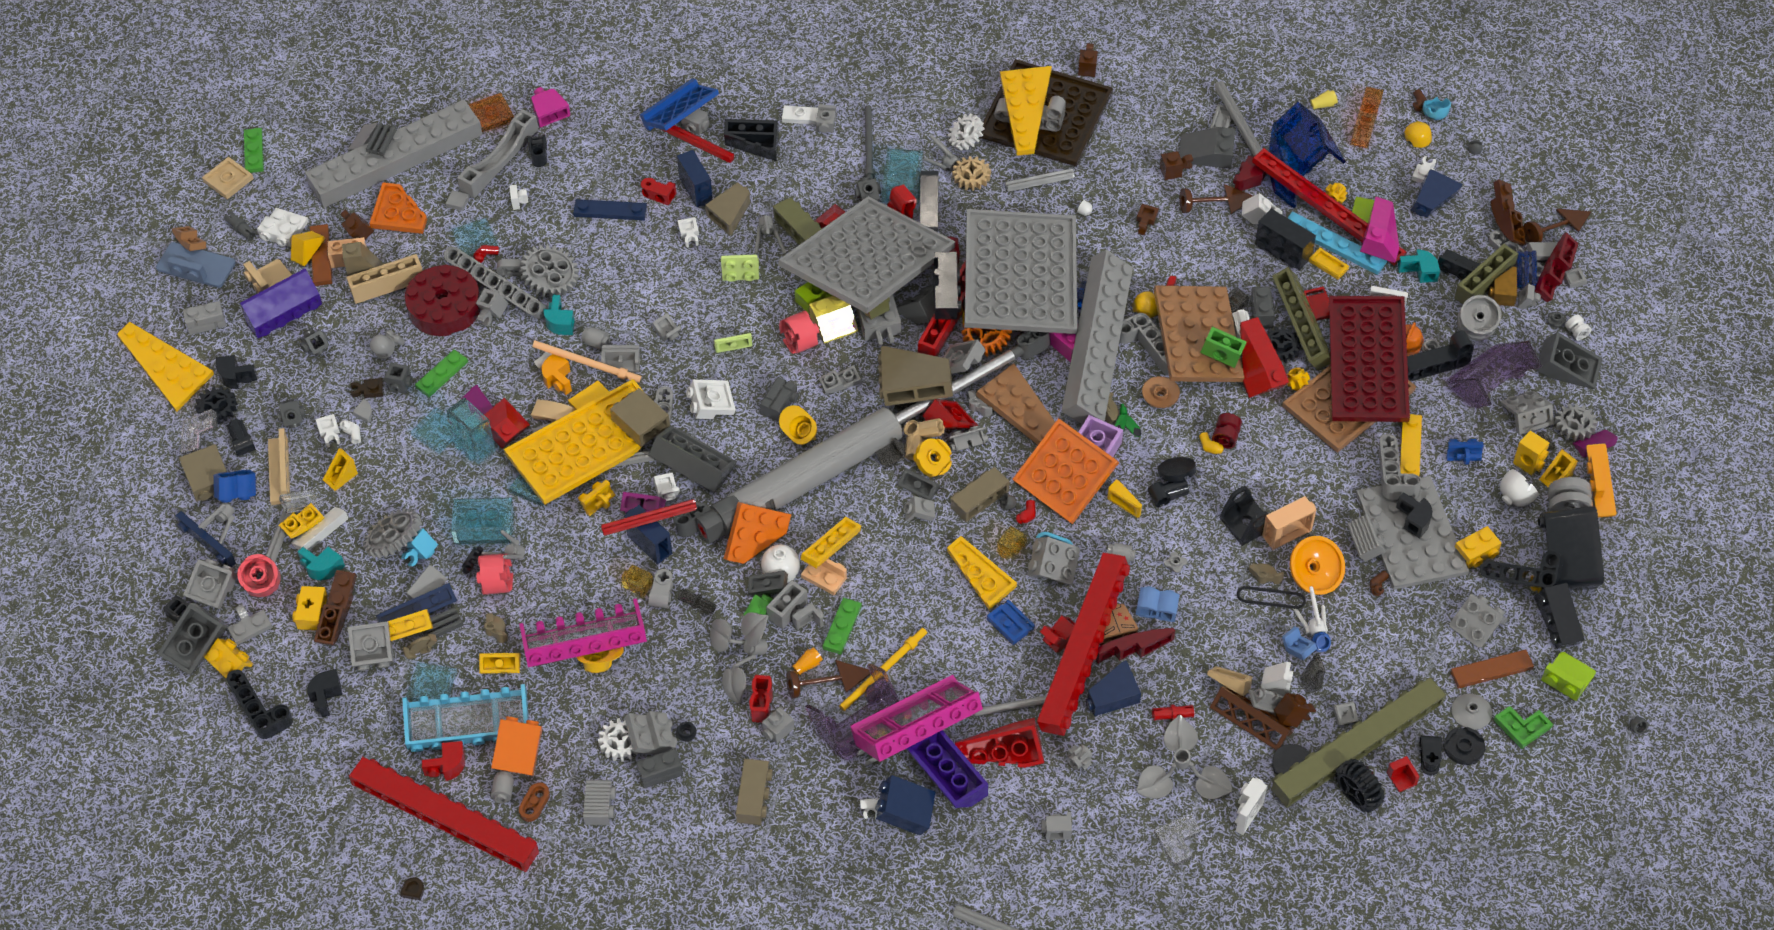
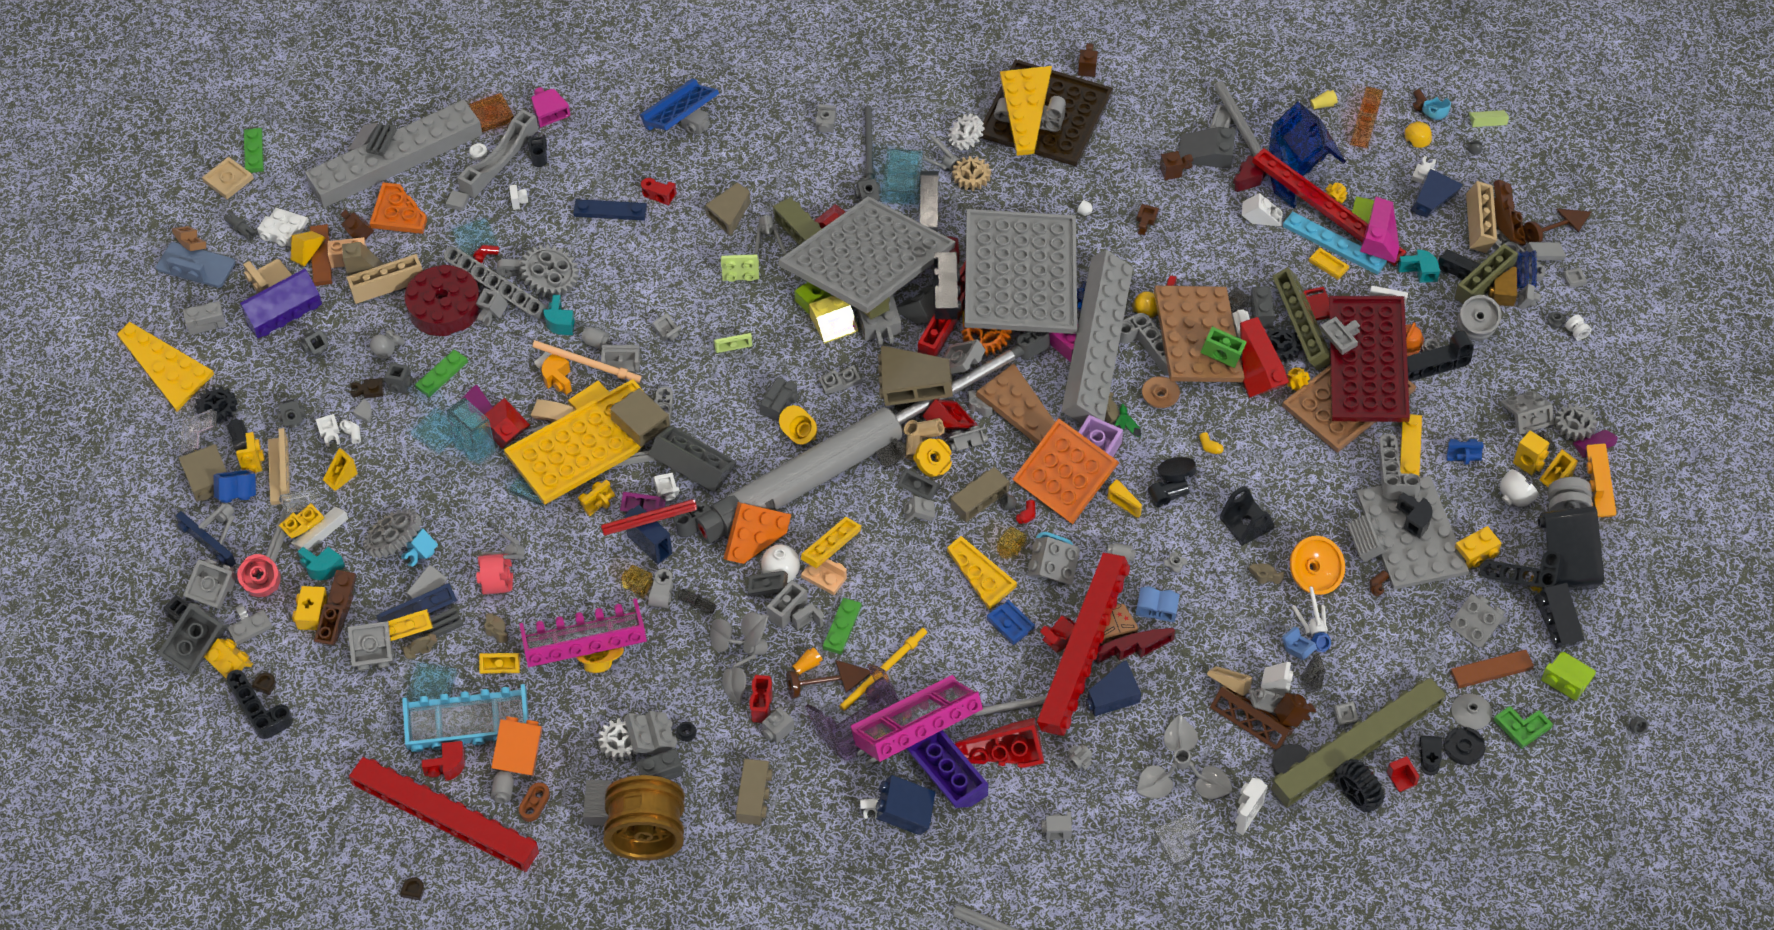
(232, 374): black brick -> none
(252, 456): none -> yellow bracket
(264, 683): none -> dark brown tile
(322, 687): black brick -> none
(472, 559): black gear -> none
(478, 151): none -> white tile
(482, 520): clear light blue brick -> none
(644, 817): none -> pearl gold wheel
(689, 230): white plate -> none
(694, 178): dark blue brick -> none
(701, 143): red axle -> none
(710, 398): white plate -> none
(753, 136): black wedge -> none
(759, 604): bright green bracket -> none
(799, 114): white plate -> none
(799, 332): coral brick -> none
(902, 200): red brick -> none
(1038, 180): light grey axle -> none
(1172, 712): red pin -> none
(1227, 430): dark red wheel -> none
(1233, 196): reddish brown piece -> none
(1271, 604): black piece -> none
(1285, 239): black brick -> none
(1289, 522): light nougat window -> none
(1341, 335): none -> light grey plate
(1481, 217): none -> tan brick
(1488, 118): none -> yellowish green slope
(1491, 370): clear purple windscreen -> none
(1555, 267): dark red slope -> none
(1569, 361): dark grey slope -> none

